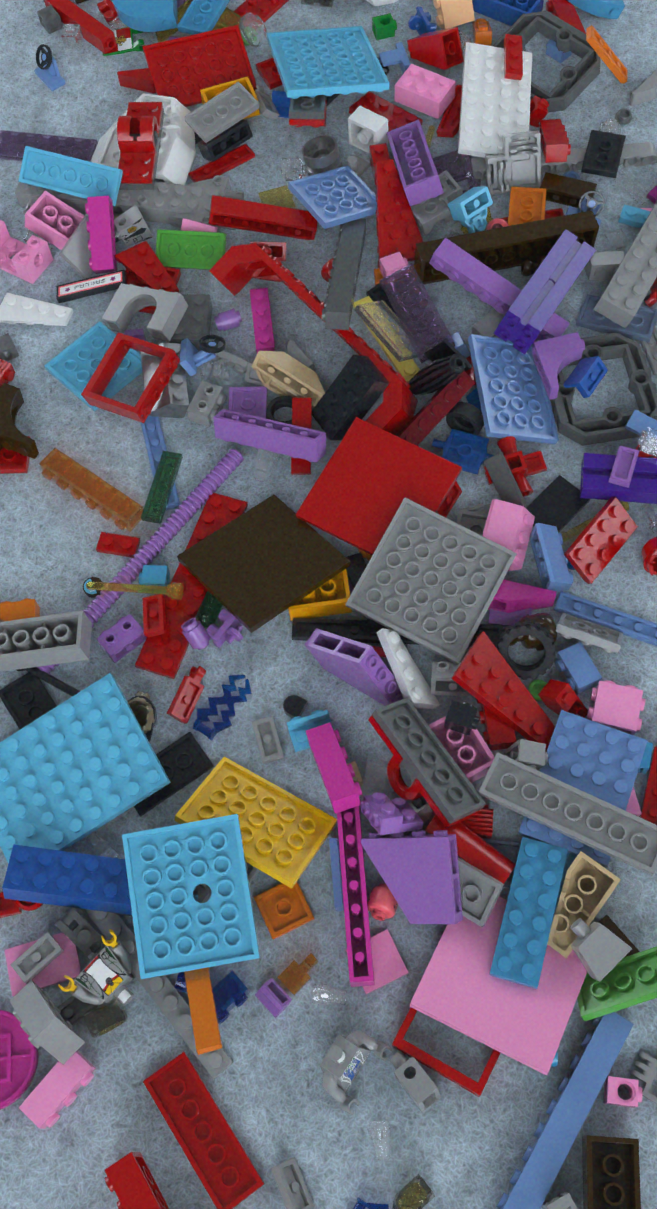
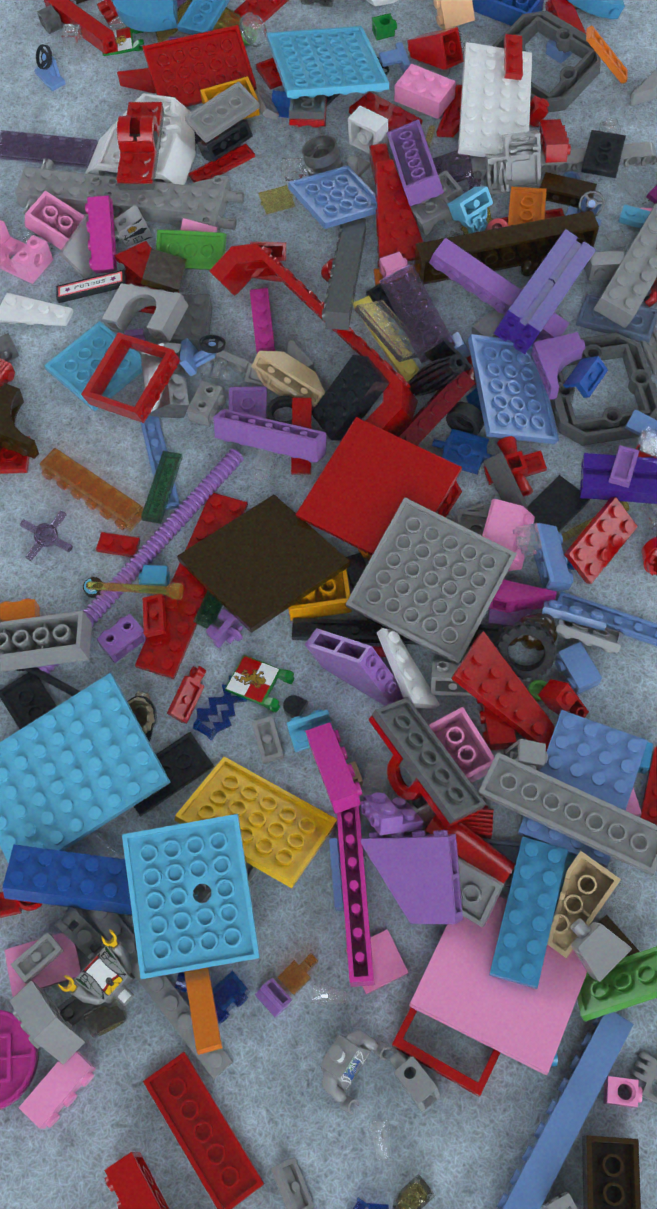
(46, 535): none -> clear purple bar
(69, 175): medium azure plate -> none
(163, 271): none -> dark brown tile
(195, 634): medium lavender brick -> none
(228, 320): medium lavender brick -> none
(255, 681): none -> flag
(262, 218): red brick -> none
(283, 909): orange tile -> none
(382, 903): coral head -> none
(421, 22): blue hips -> none
(461, 717): black brick -> none
(482, 32): orange slope -> none
(528, 539): none -> clear brick
(575, 615): none -> medium blue plate
(617, 706): bright pink brick -> none
(624, 116): flat silver plate -> none

